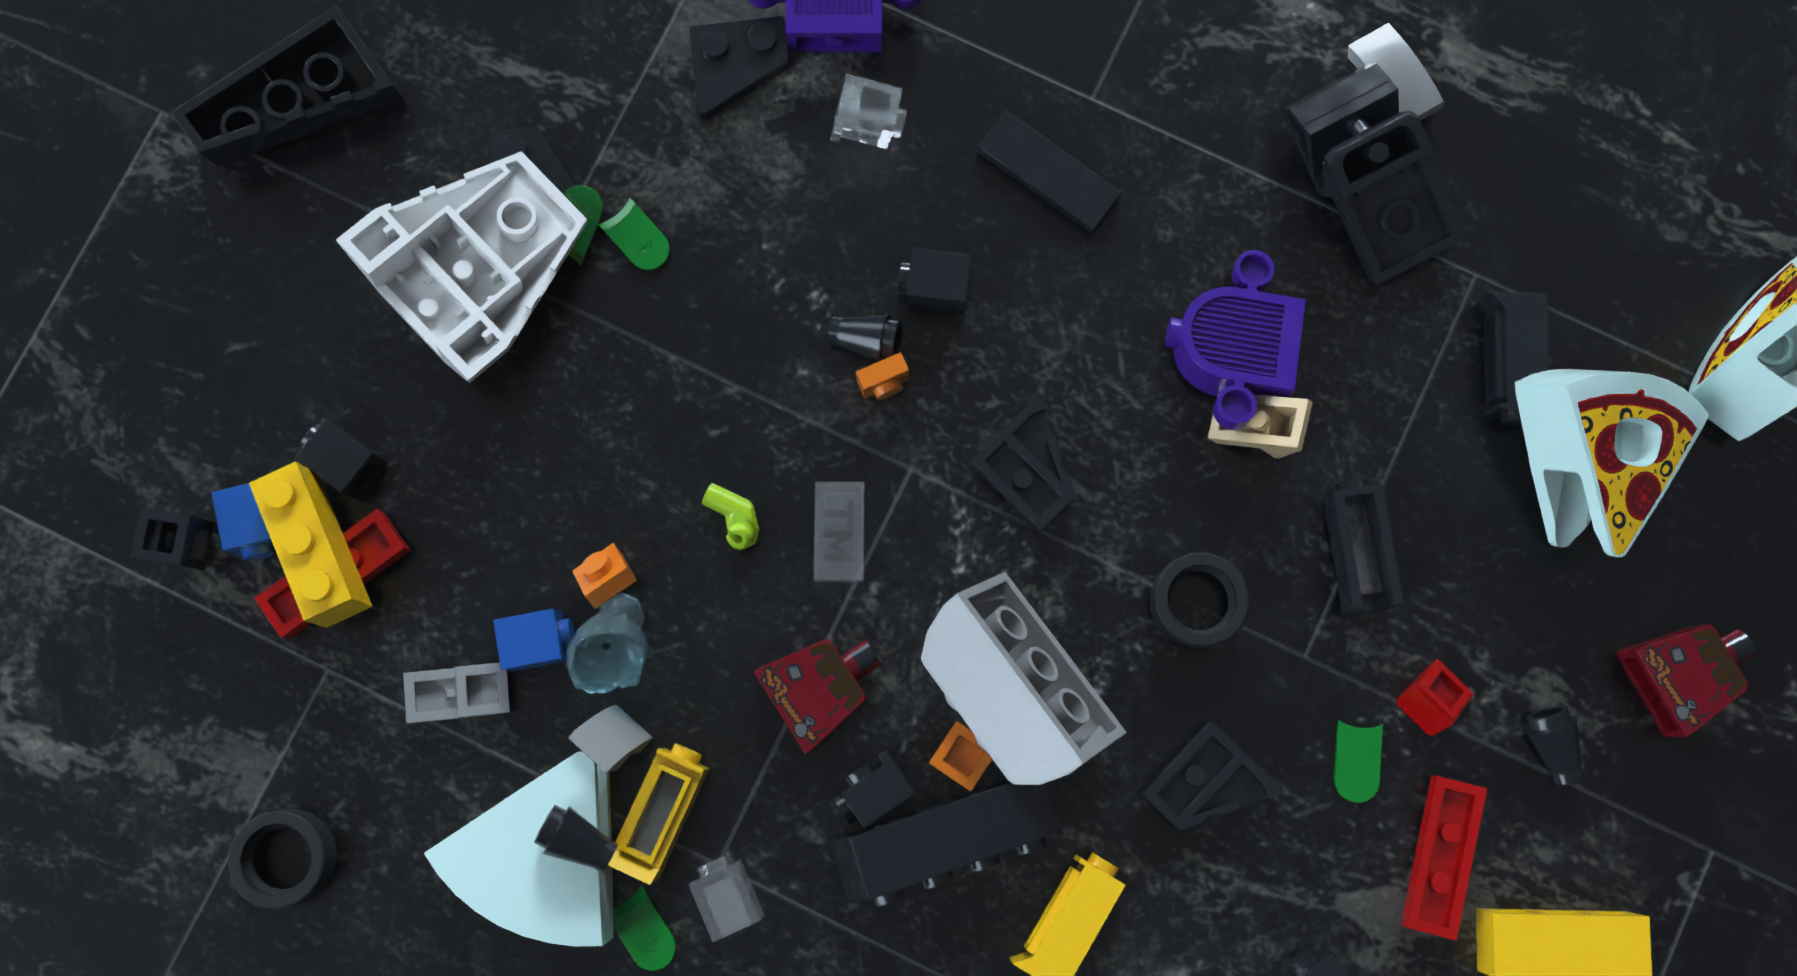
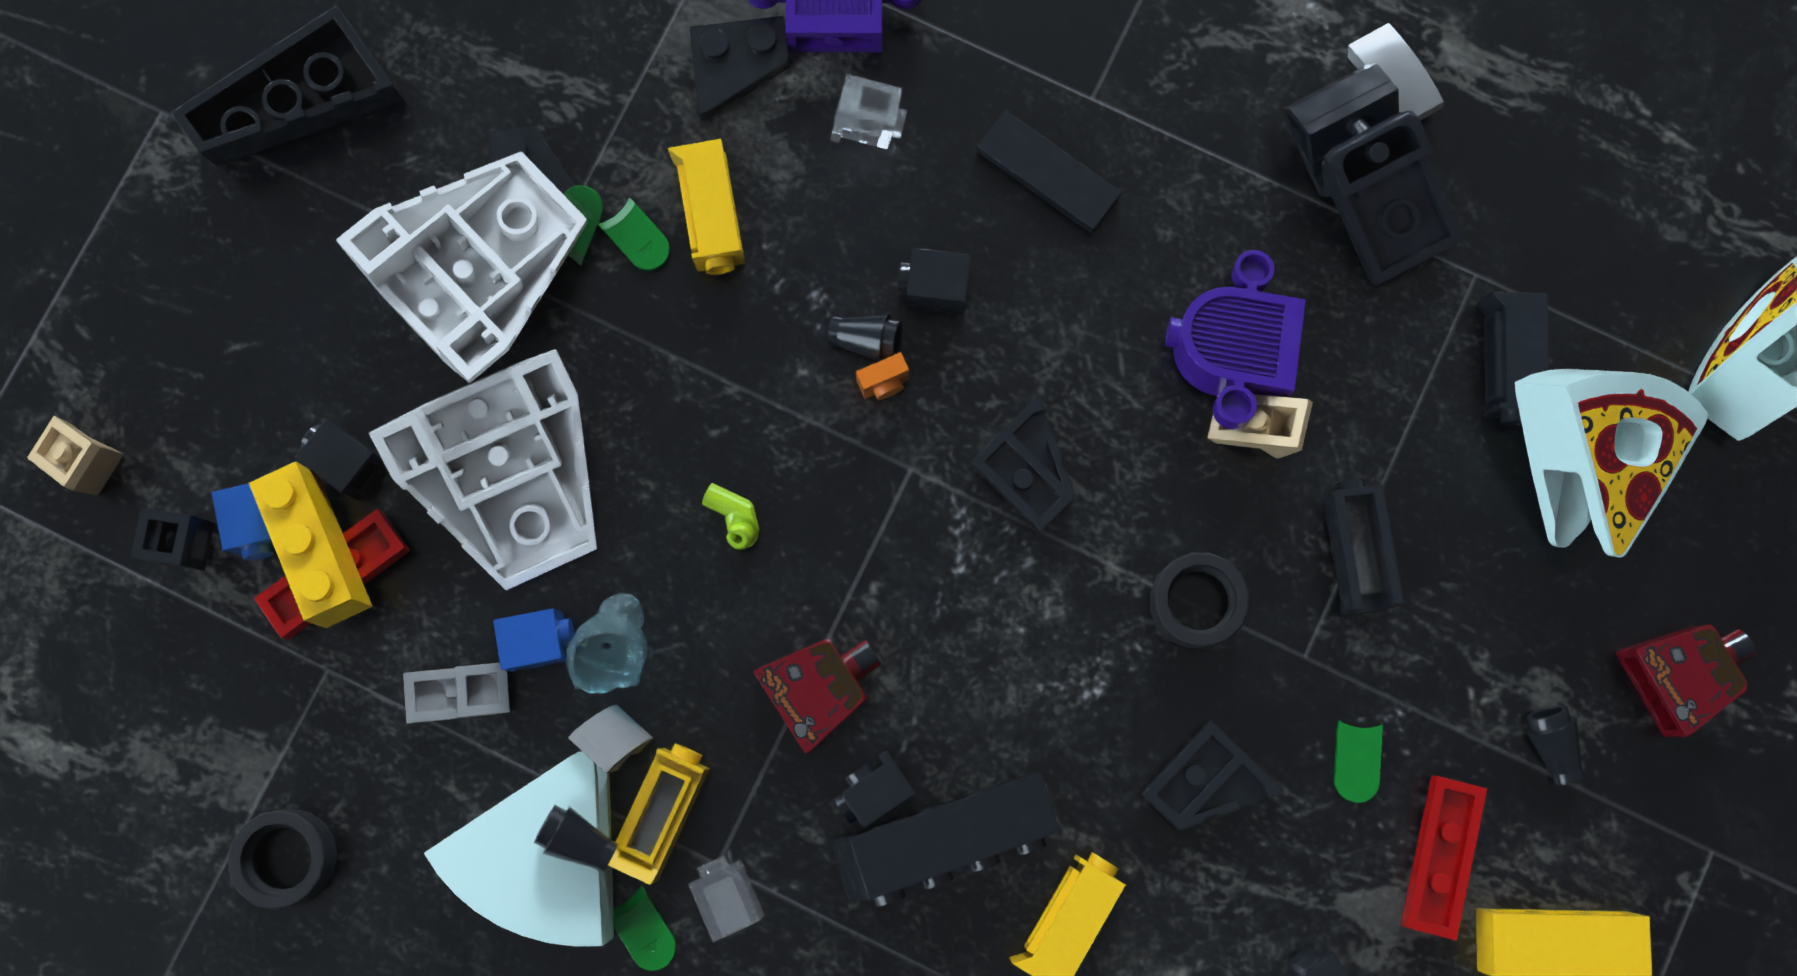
(74, 457): none -> tan slope
(501, 468): none -> white wedge
(604, 575): orange plate -> none
(709, 206): none -> yellow window
(839, 532): clear tile -> none
(961, 757): orange plate -> none
(1016, 684): windscreen -> none
(1435, 698): red slope -> none

